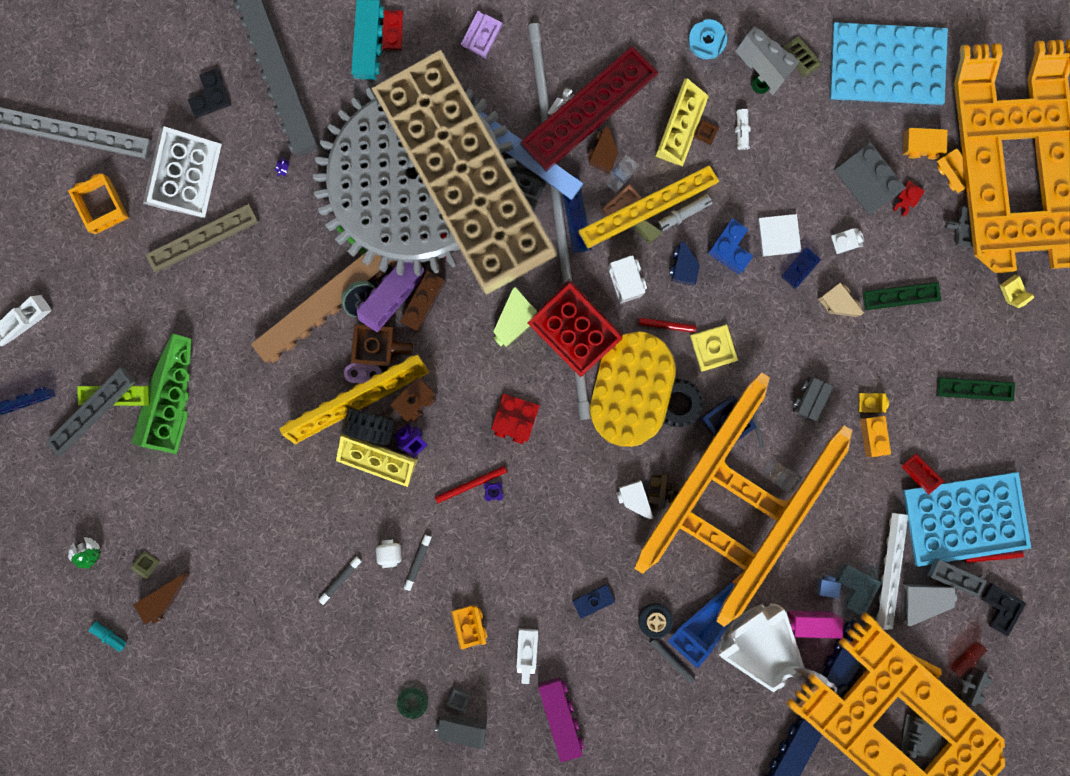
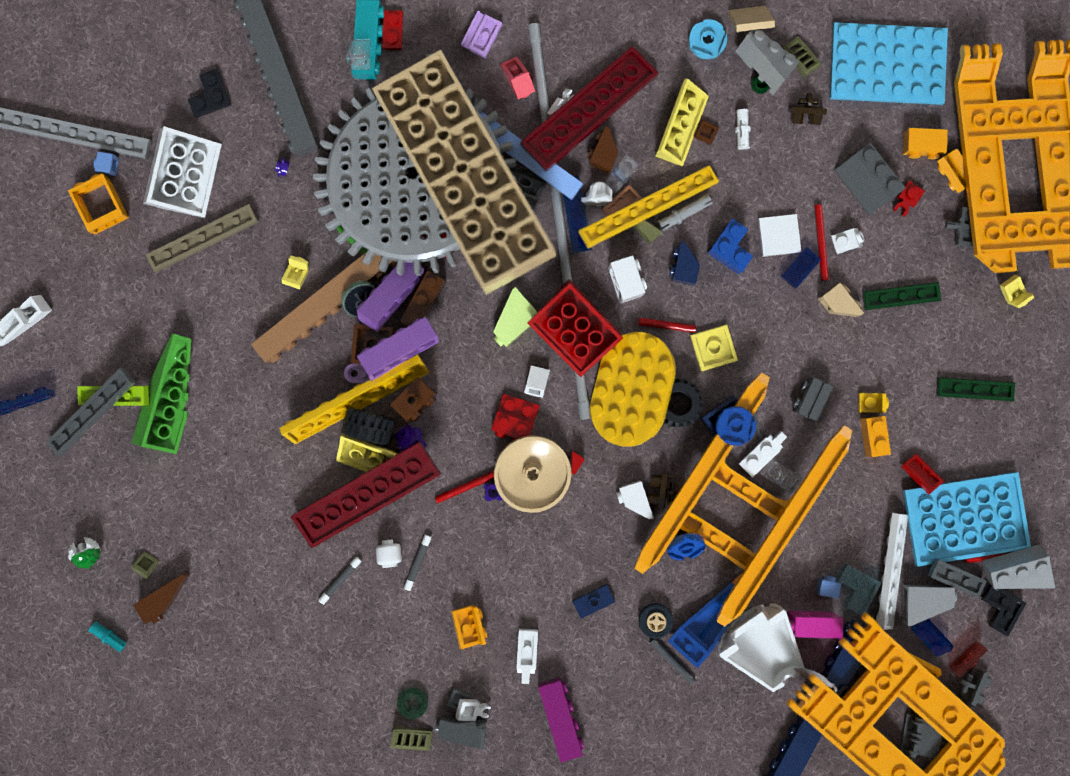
(106, 164): none -> medium blue plate
(295, 272): none -> light yellow bracket
(359, 54): none -> clear slope
(366, 494): none -> dark red plate
(398, 348): none -> medium lavender brick
(412, 731): none -> olive slope
(471, 708): none -> white plate
(518, 77): none -> coral slope
(532, 473): none -> tan dish
(536, 381): none -> white brick
(576, 462): none -> red slope
(598, 195): none -> white piece
(685, 546): none -> blue tile
(735, 425): none -> blue tile
(751, 18): none -> tan tile
(762, 453): none -> white hinge
(798, 112): none -> dark brown hips
(821, 242): none -> red bar
(932, 637): none -> clear blue plate
(1020, 569): none -> light grey wedge

